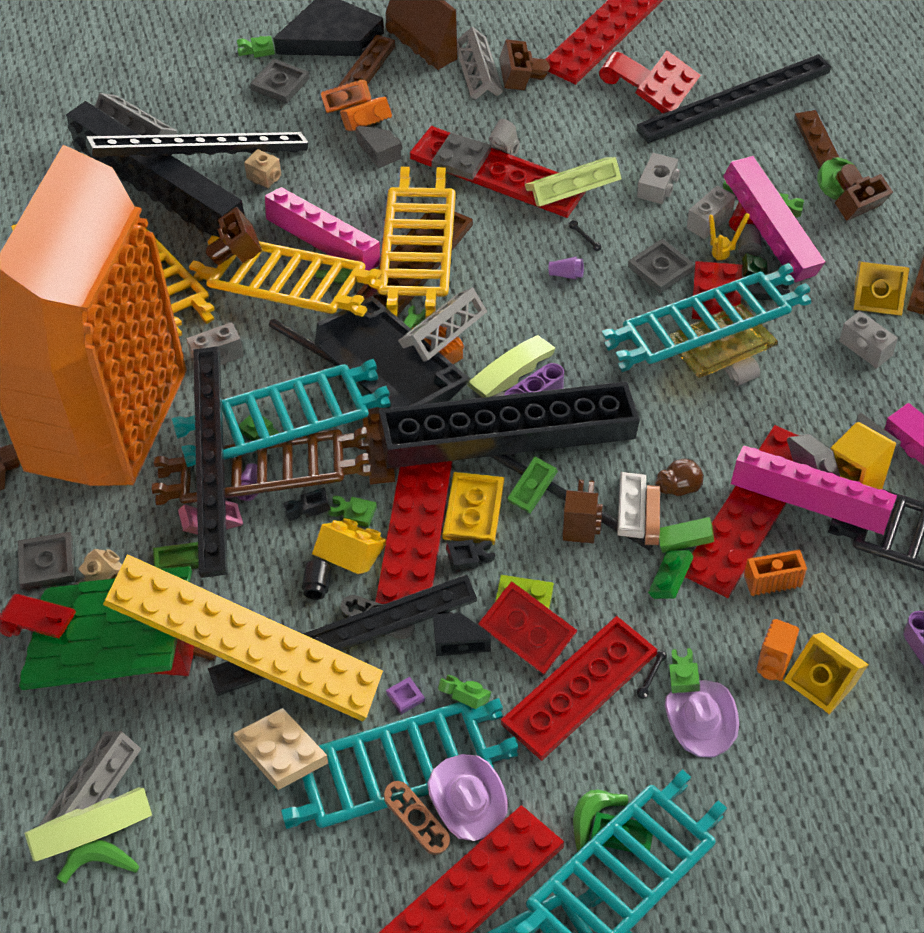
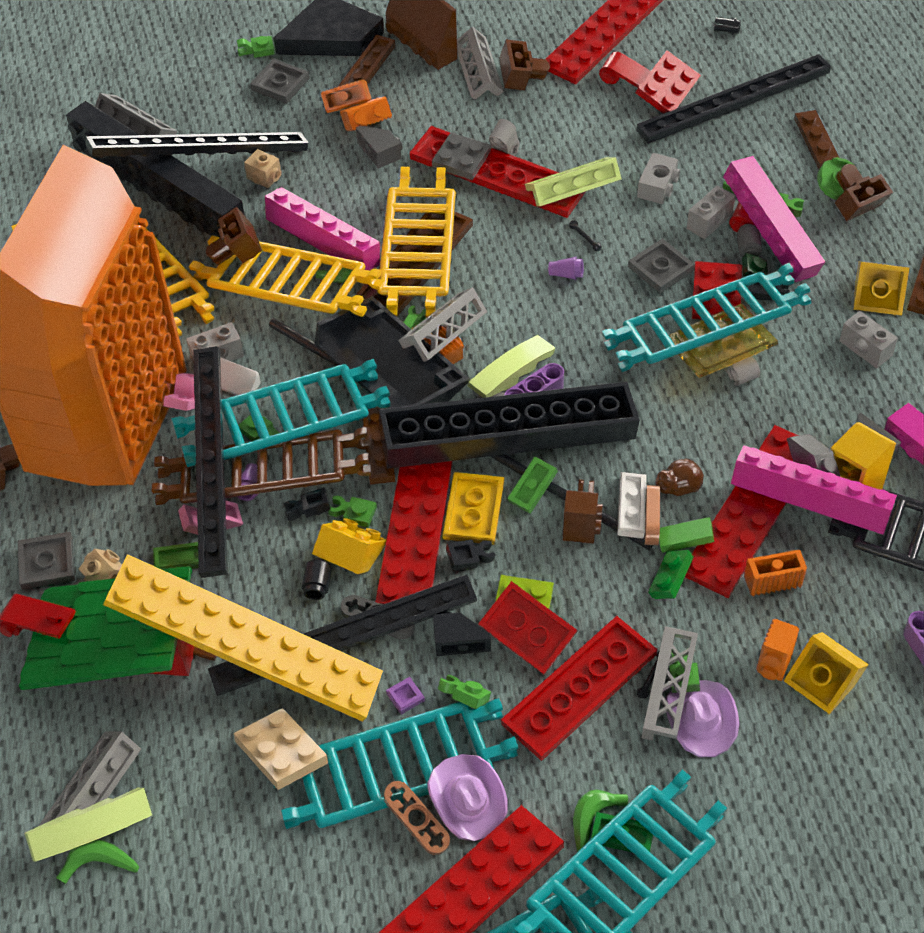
(183, 393): none -> bright pink slope
(237, 378): none -> white slope
(659, 685): none -> light grey fence
(722, 246): yellow plant -> none
(729, 25): none -> black pin

